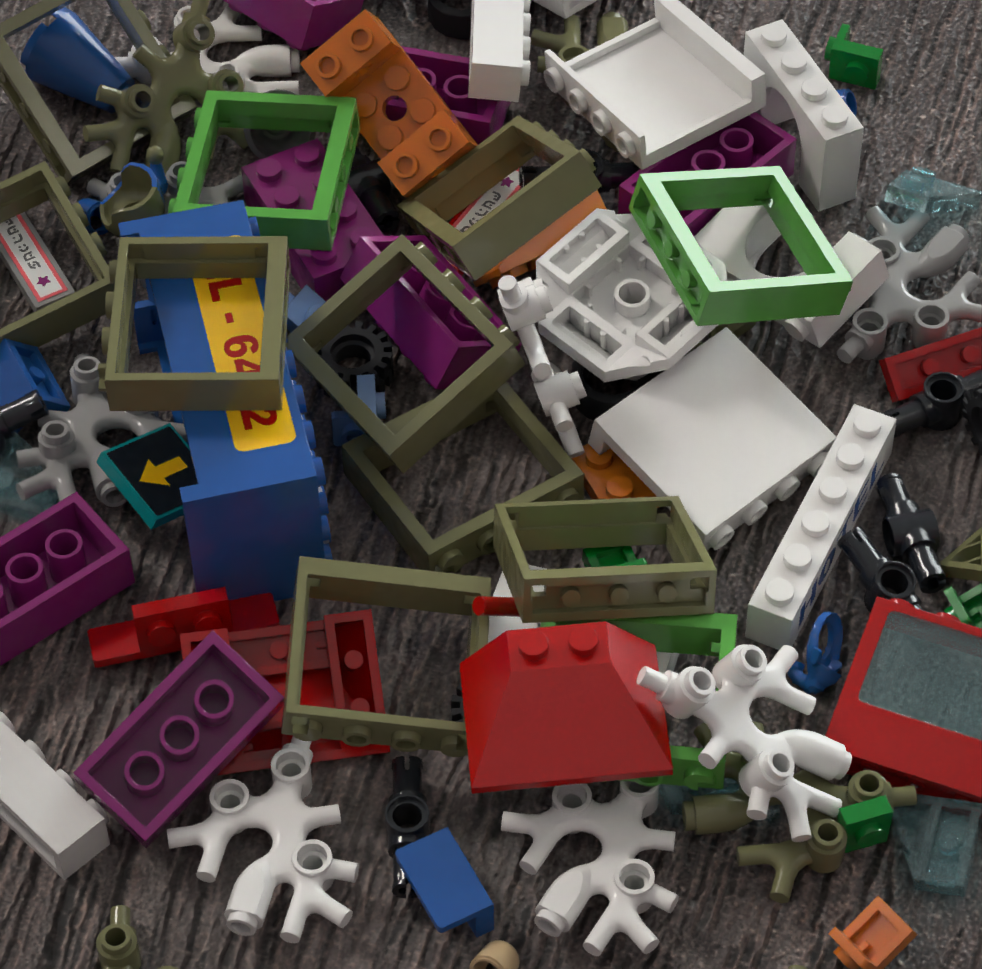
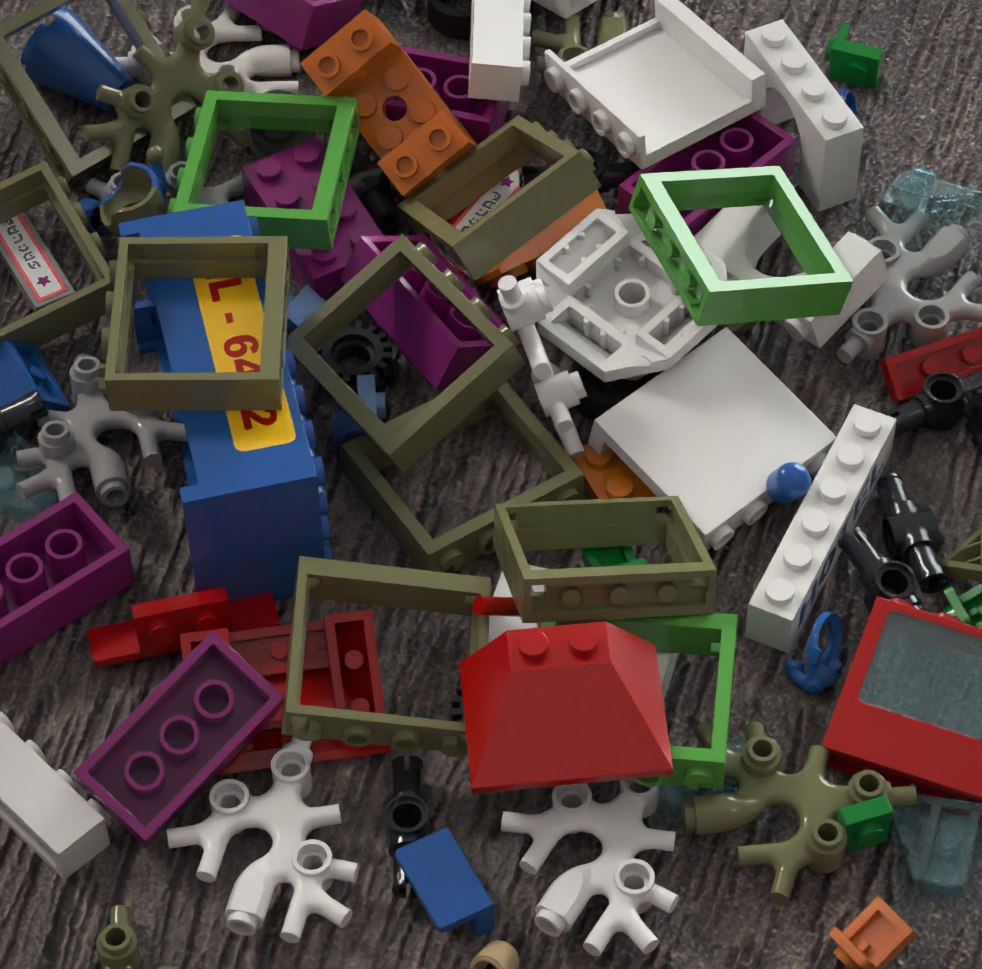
(151, 472): black tile -> none
(770, 758): white plant -> none
(788, 482): none -> blue piece

